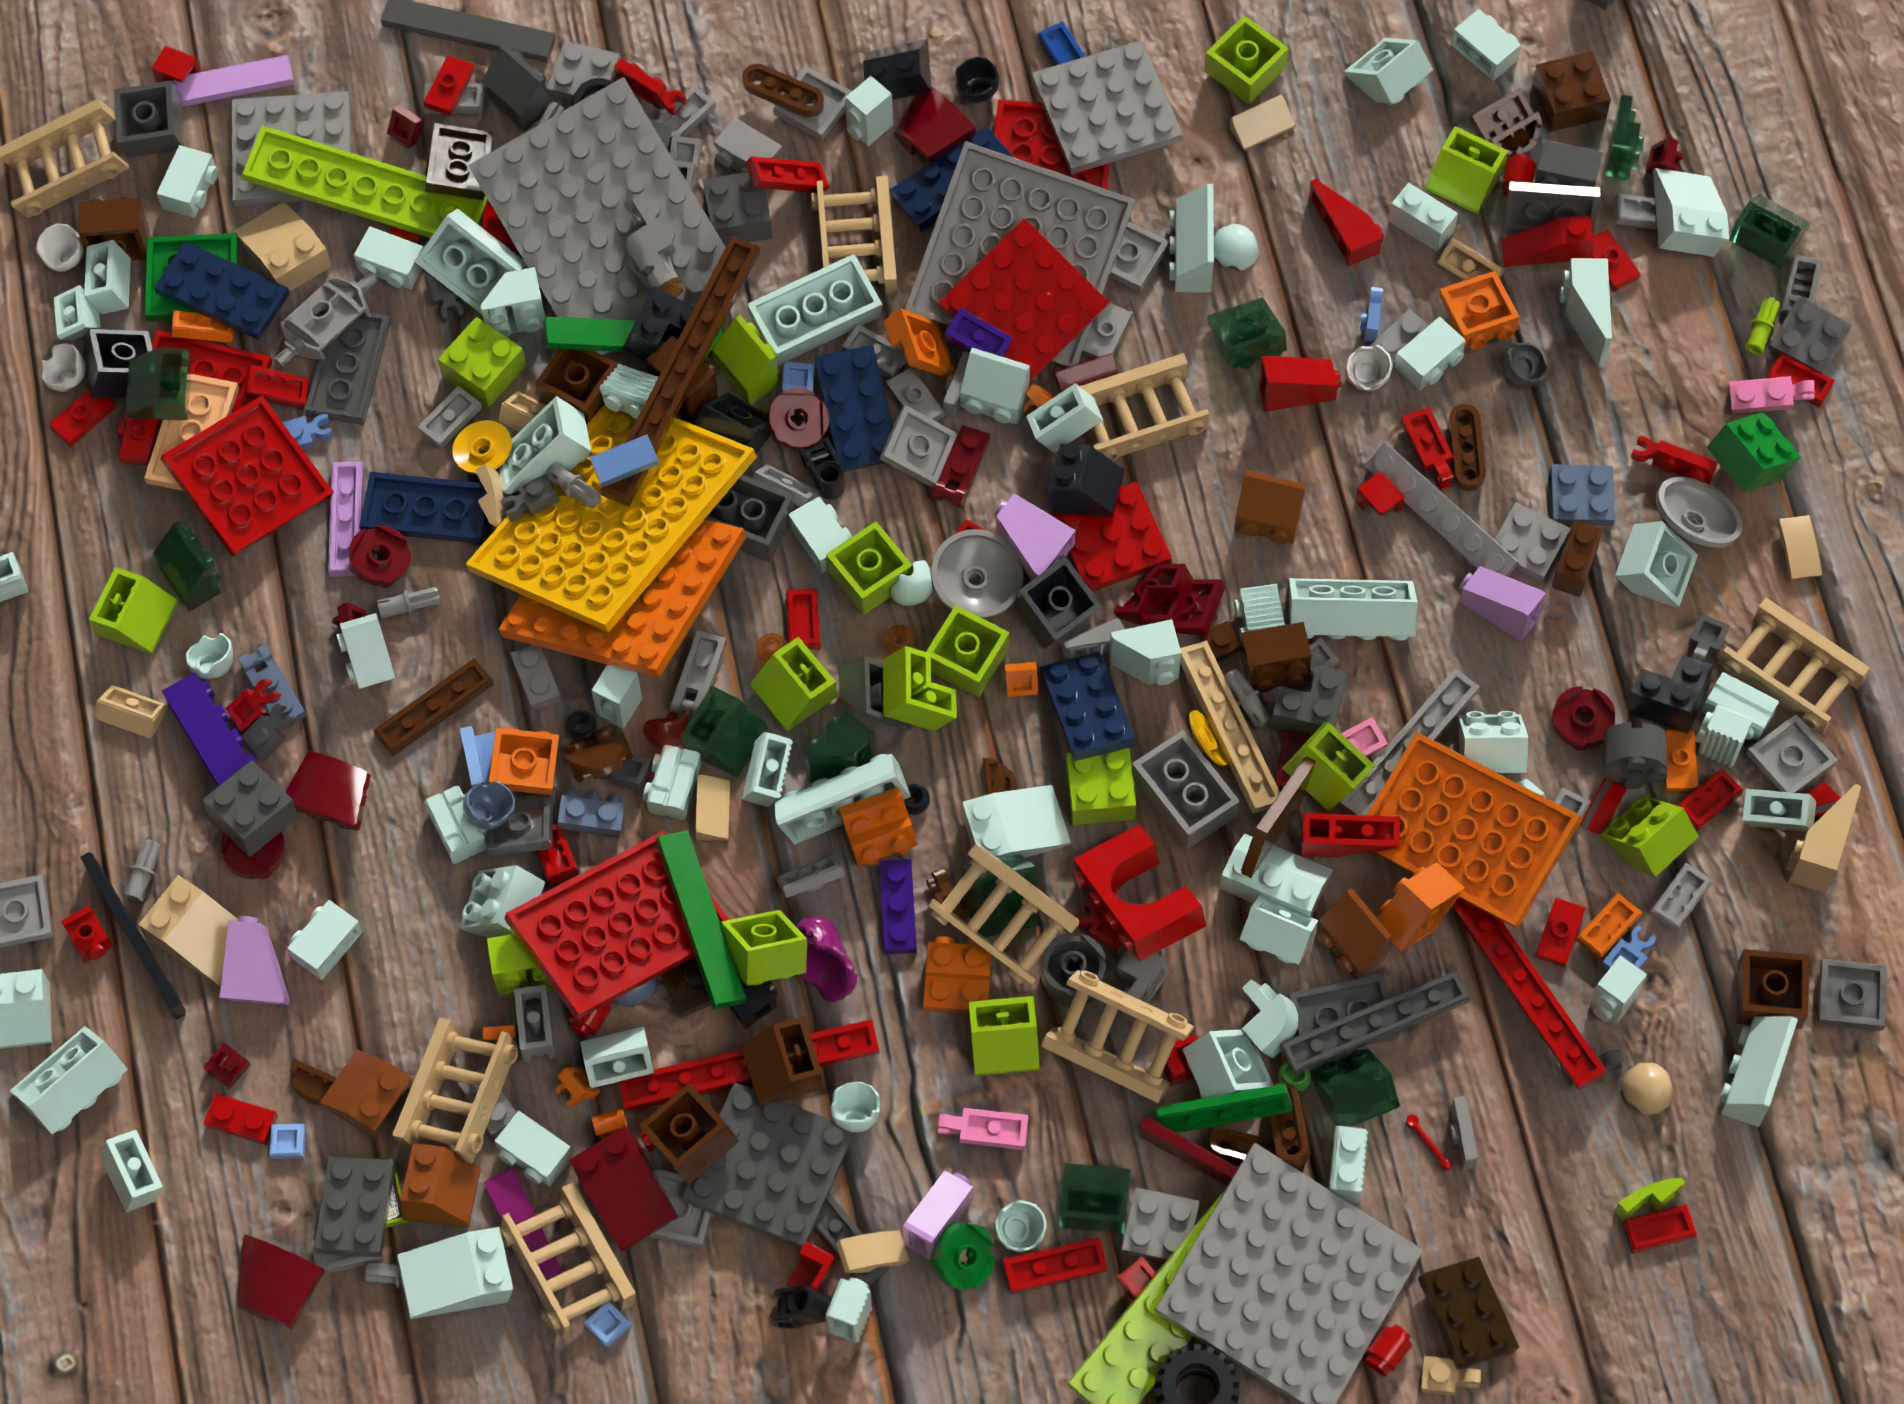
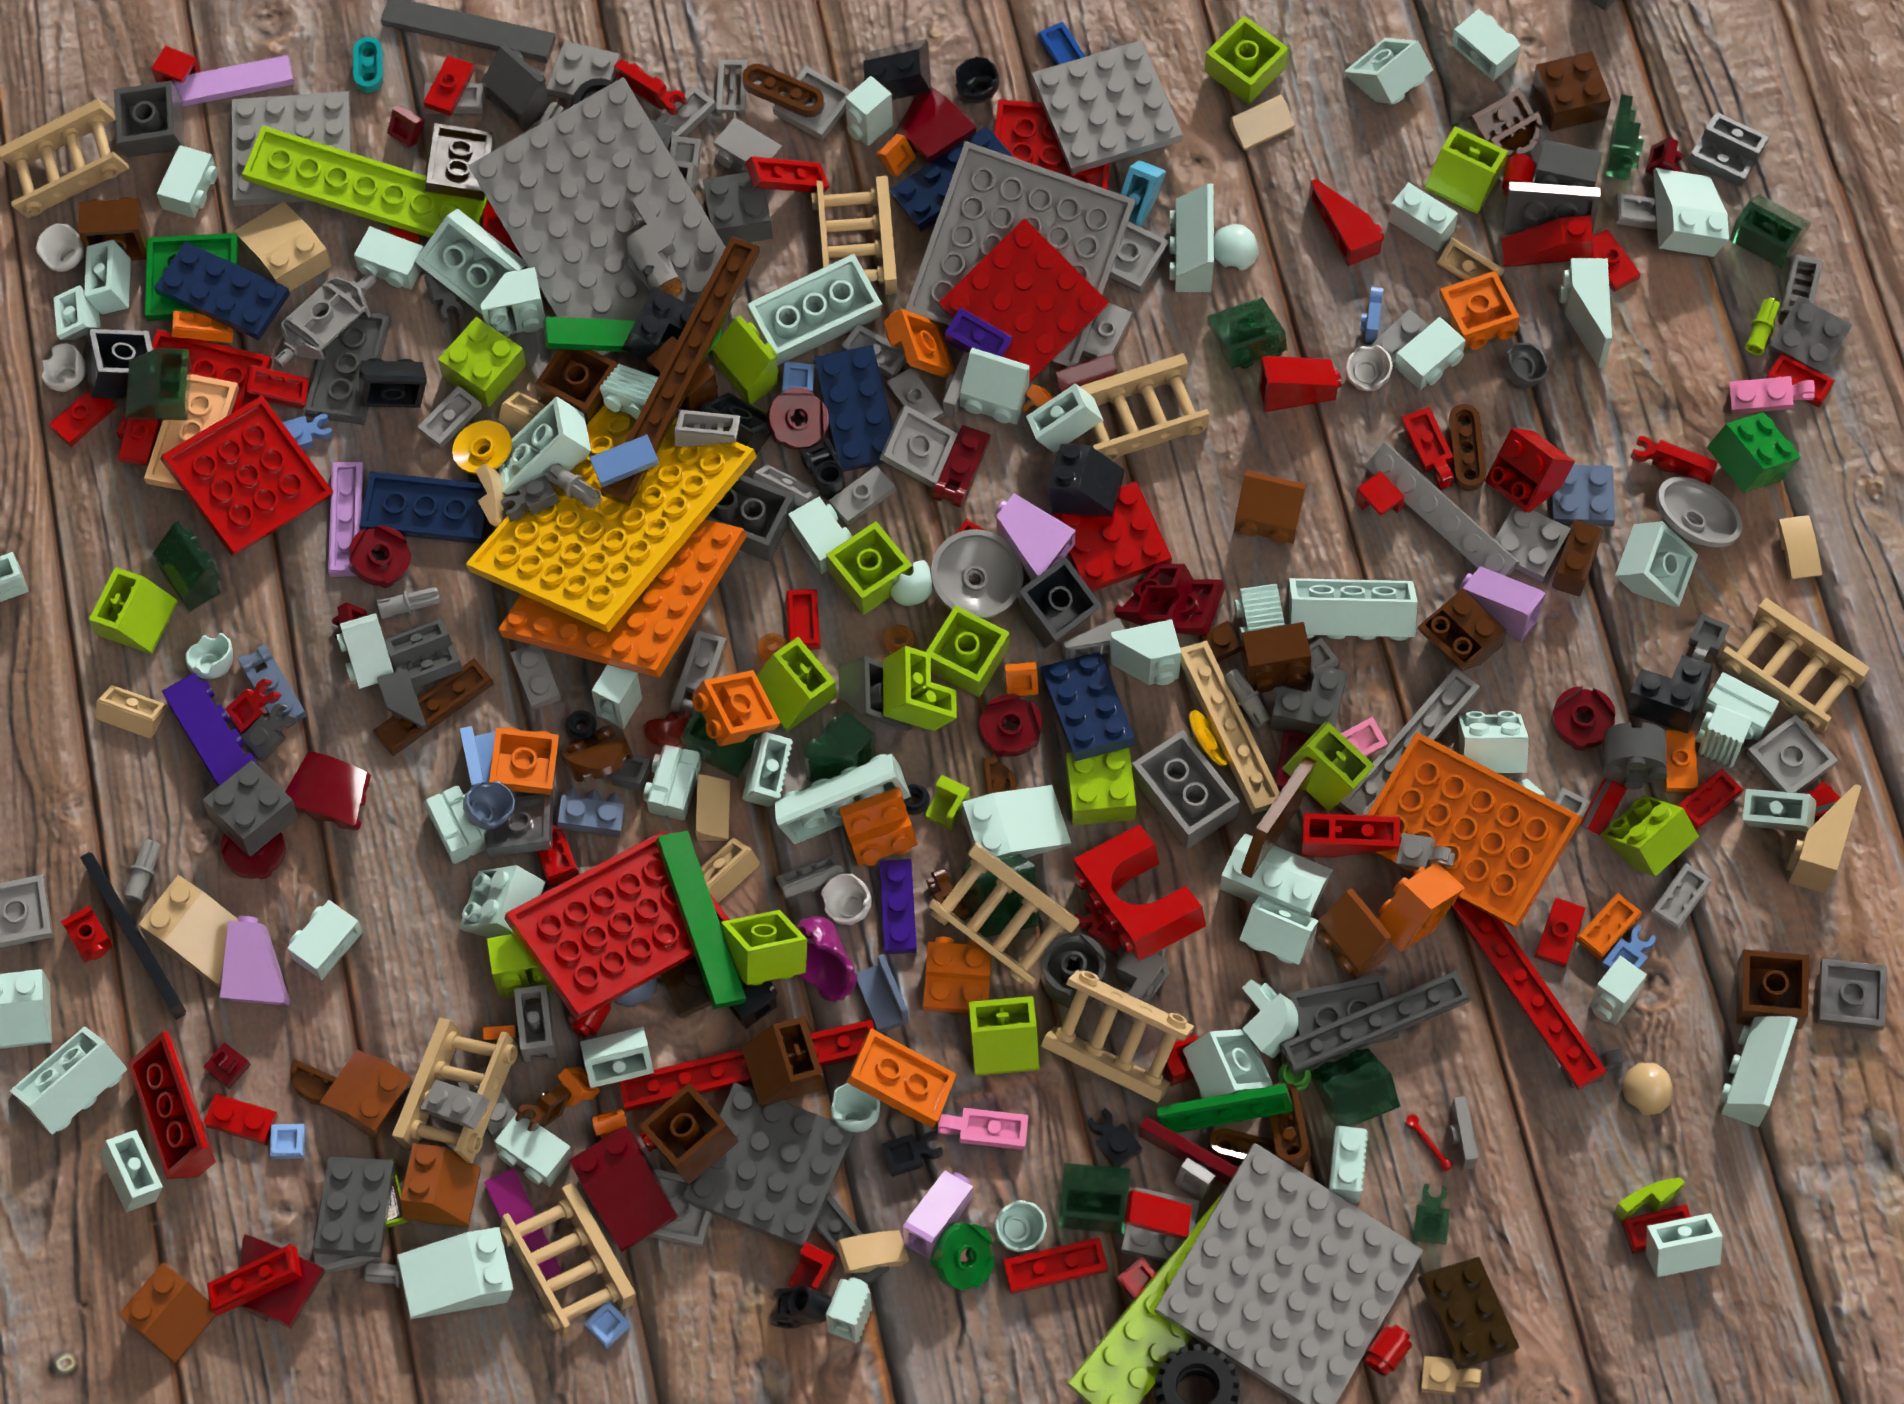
(168, 1313): none -> dark orange slope
(171, 1109): none -> red slope
(254, 1280): none -> red tile
(368, 67): none -> teal plate
(391, 383): none -> black slope
(401, 697): none -> dark grey slope
(424, 652): none -> dark grey slope
(455, 1104): none -> light grey plate
(546, 1109): none -> reddish brown plate
(690, 432): none -> light grey slope
(728, 868): none -> tan slope
(731, 109): none -> light grey tile
(734, 707): none -> orange plate
(846, 899): none -> white hair
(862, 495): none -> light grey plate
(882, 996): none -> sand blue panel
(896, 155): none -> orange tile
(901, 1078): none -> orange plate
(906, 1154): none -> black plate
(947, 803): none -> lime panel
(1007, 742): none -> dark red plate
(1116, 1143): none -> black plate
(1142, 184): none -> medium azure slope
(1158, 1214): none -> red tile
(1194, 1179): none -> light grey plate
(1420, 851): none -> light grey plate
(1431, 1220): none -> clear green plate
(1464, 631): none -> reddish brown slope
(1528, 469): none -> red slope
(1684, 1245): none -> light aqua brick
(1728, 149): none -> dark grey slope

